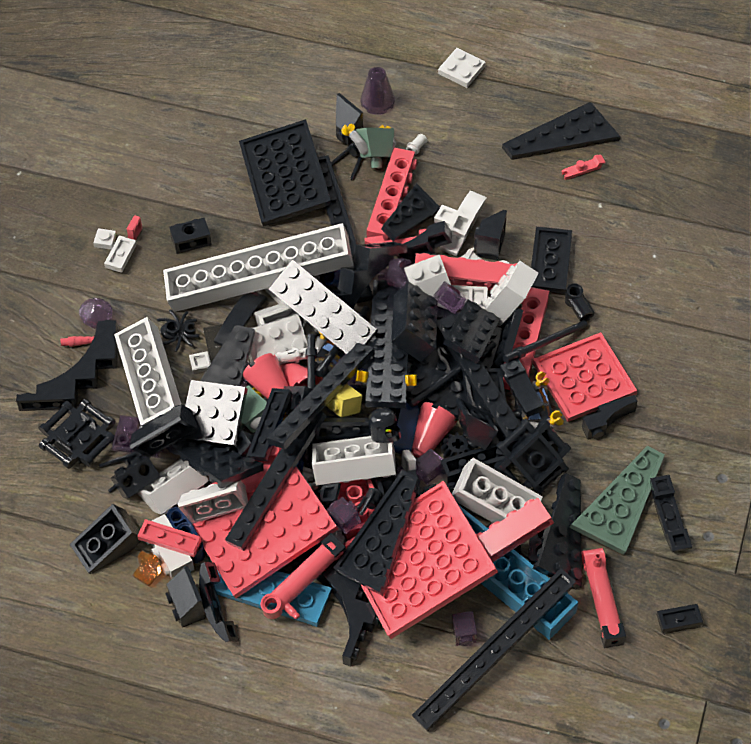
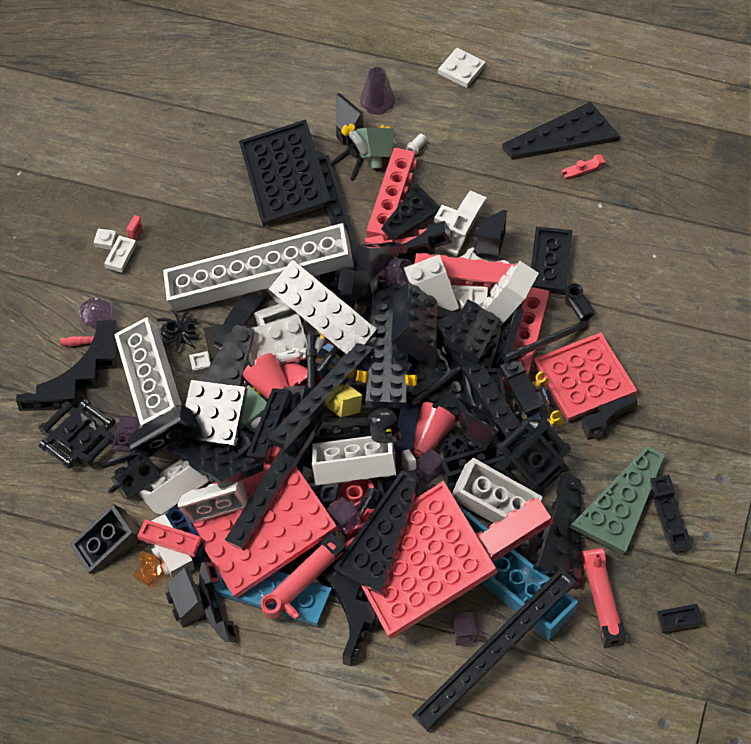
(190, 235): black brick -> none
(450, 297): clear purple brick -> none

